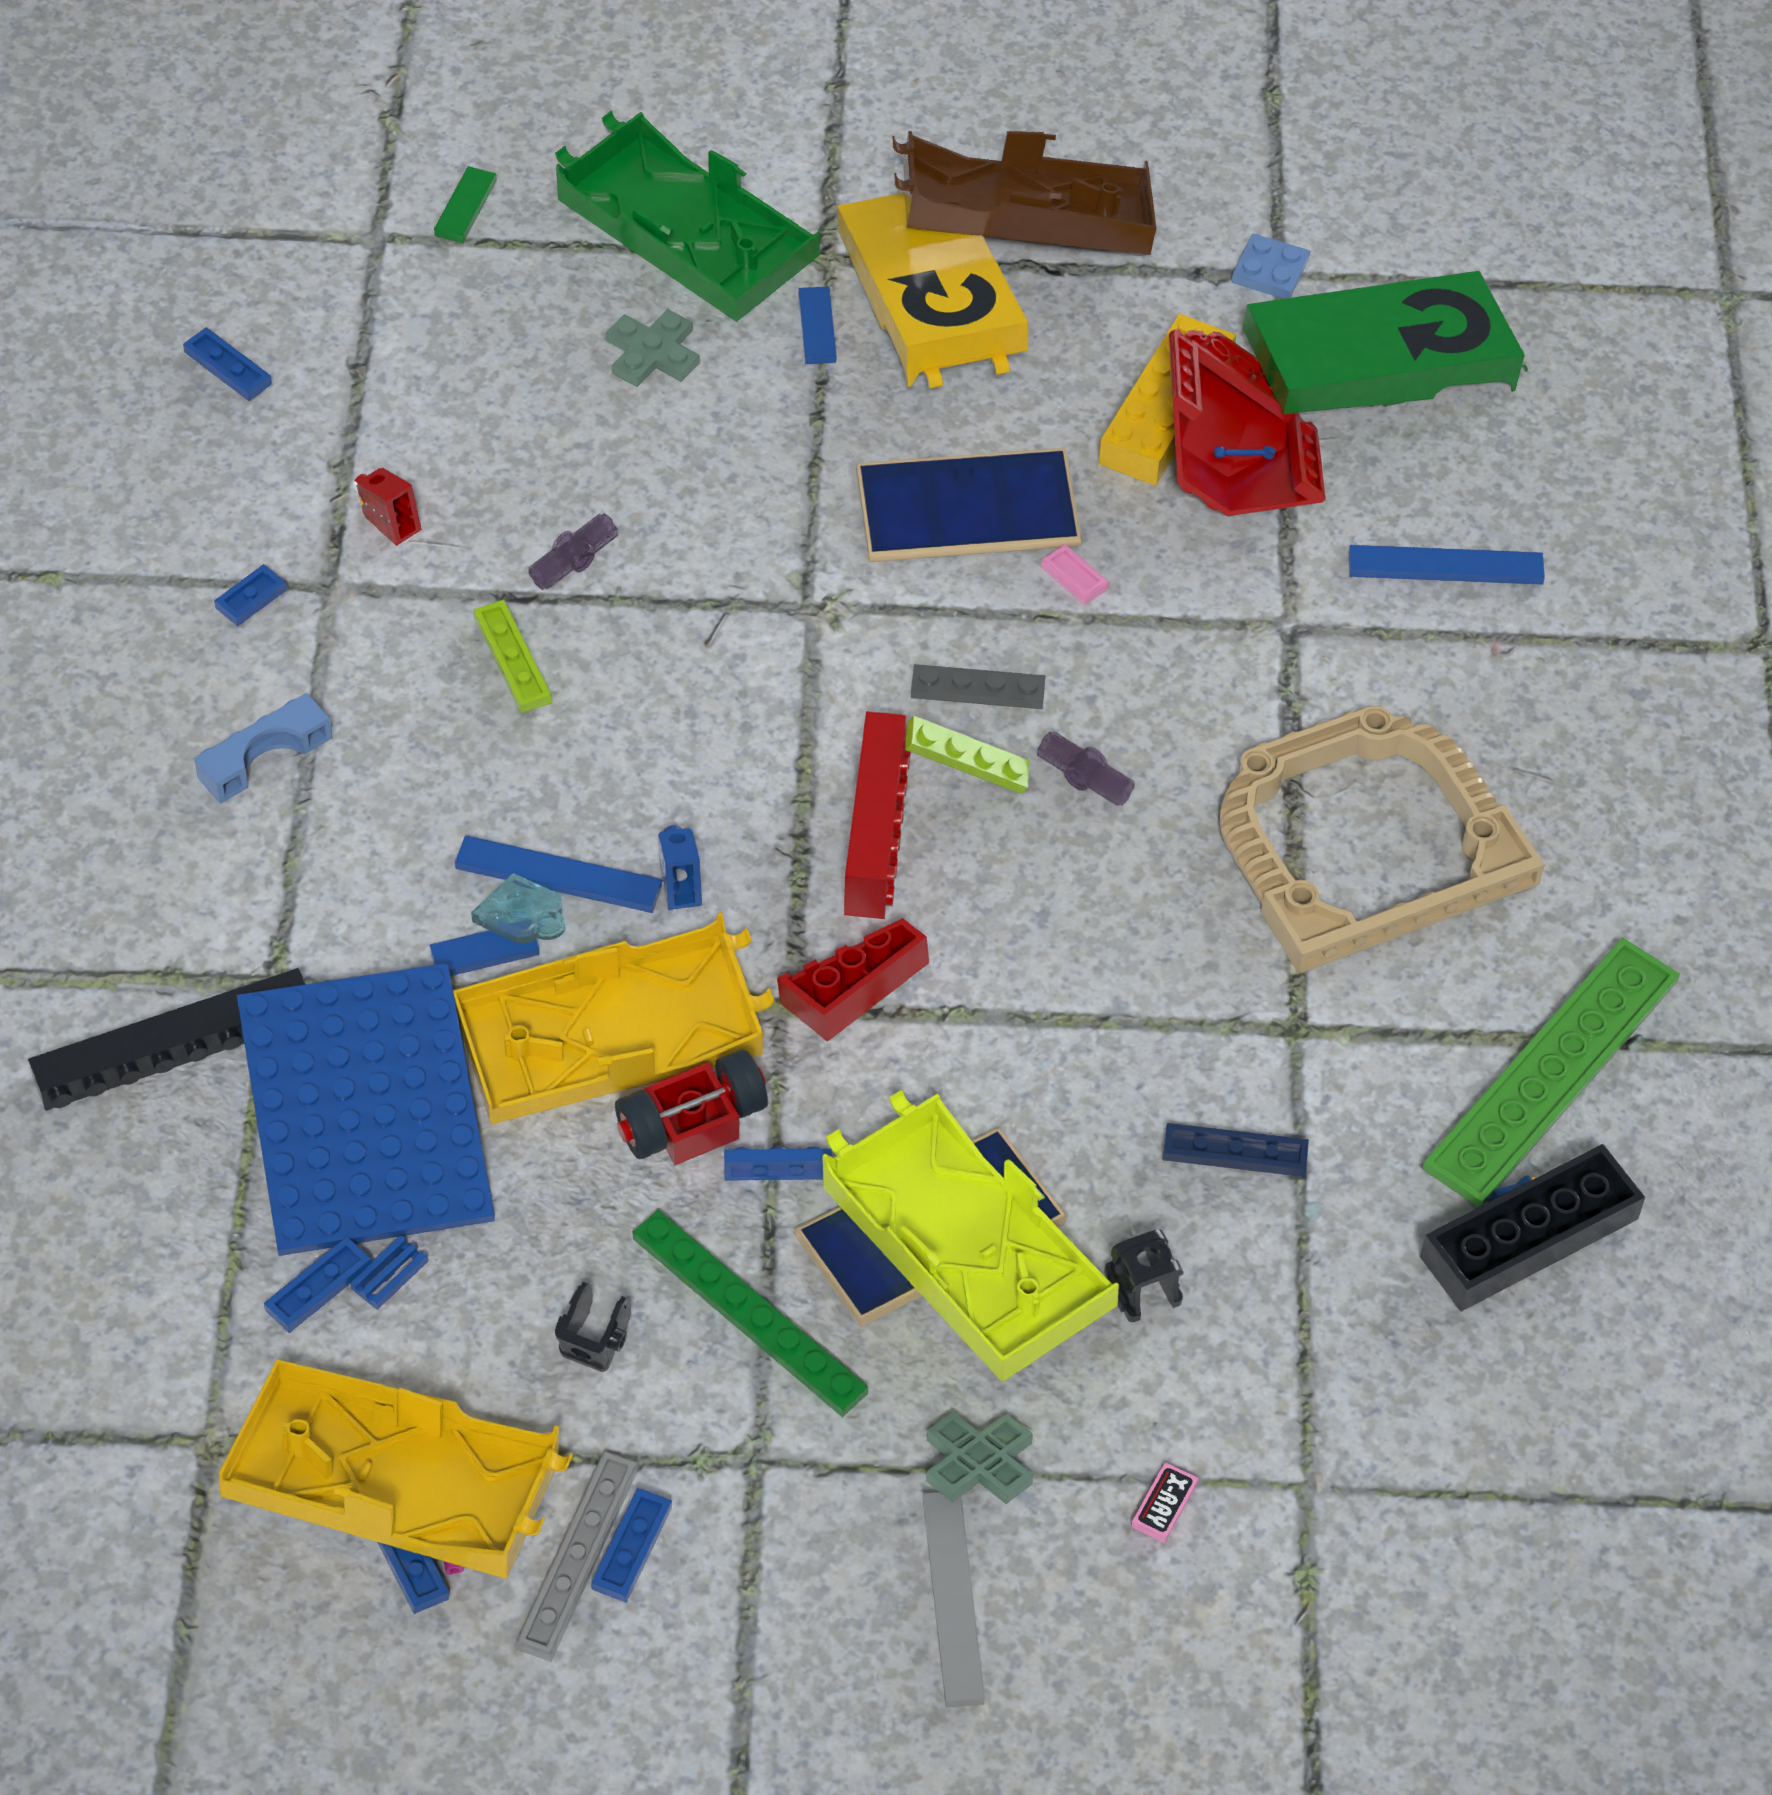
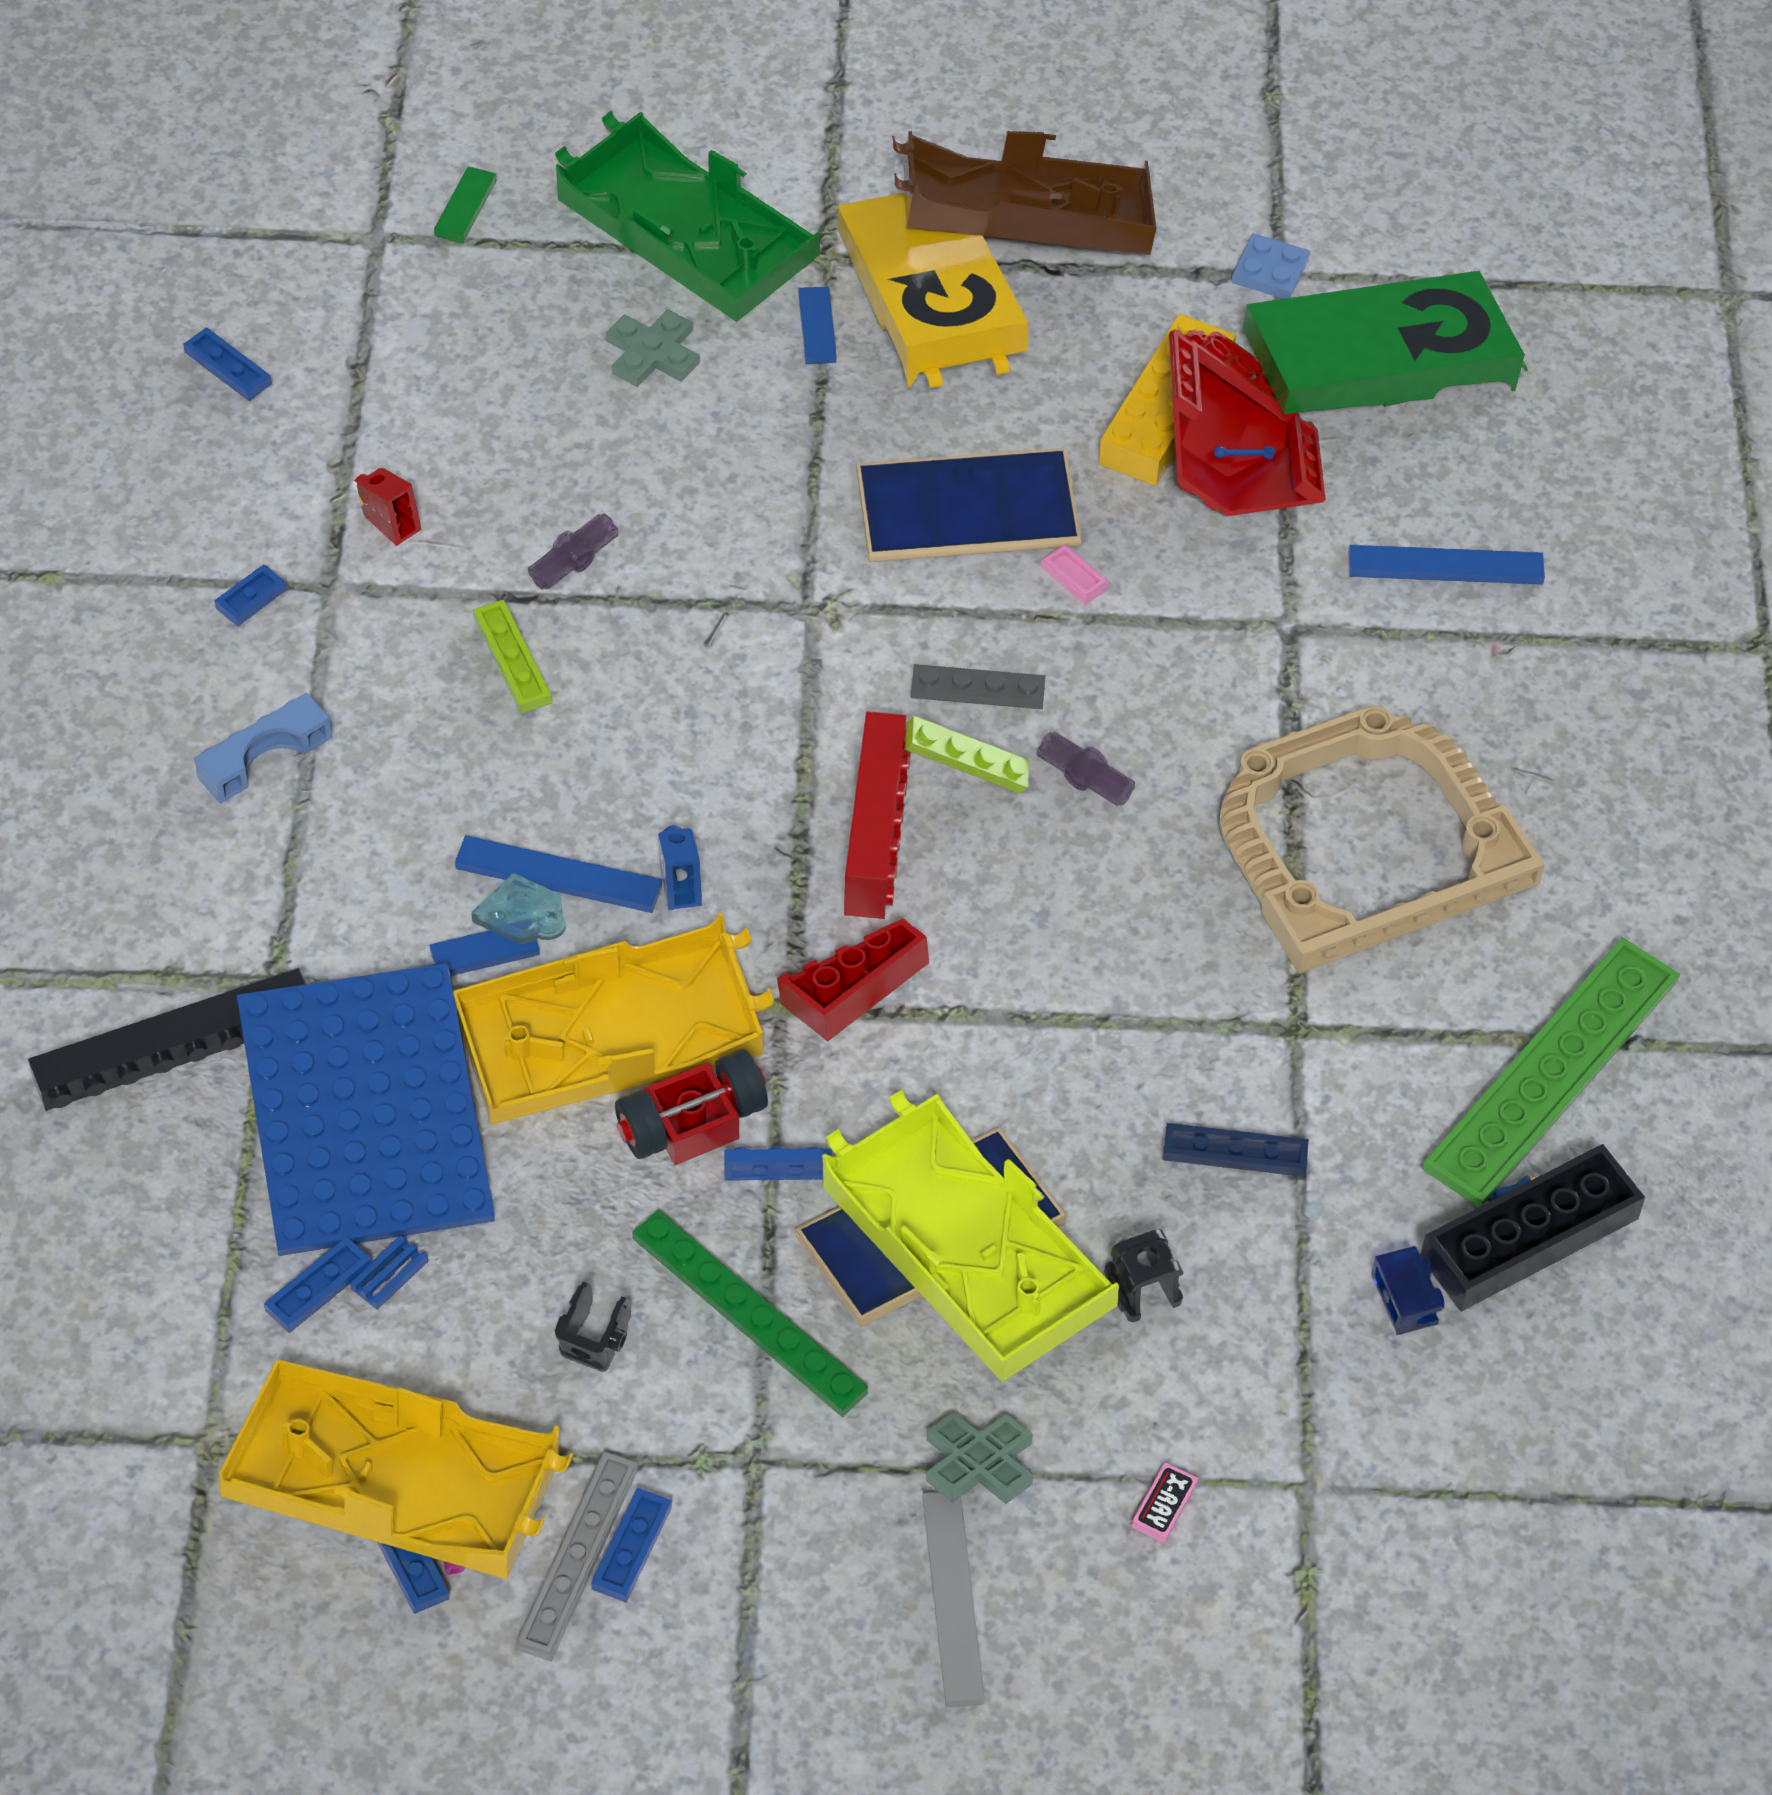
(1407, 1289): none -> clear blue brick

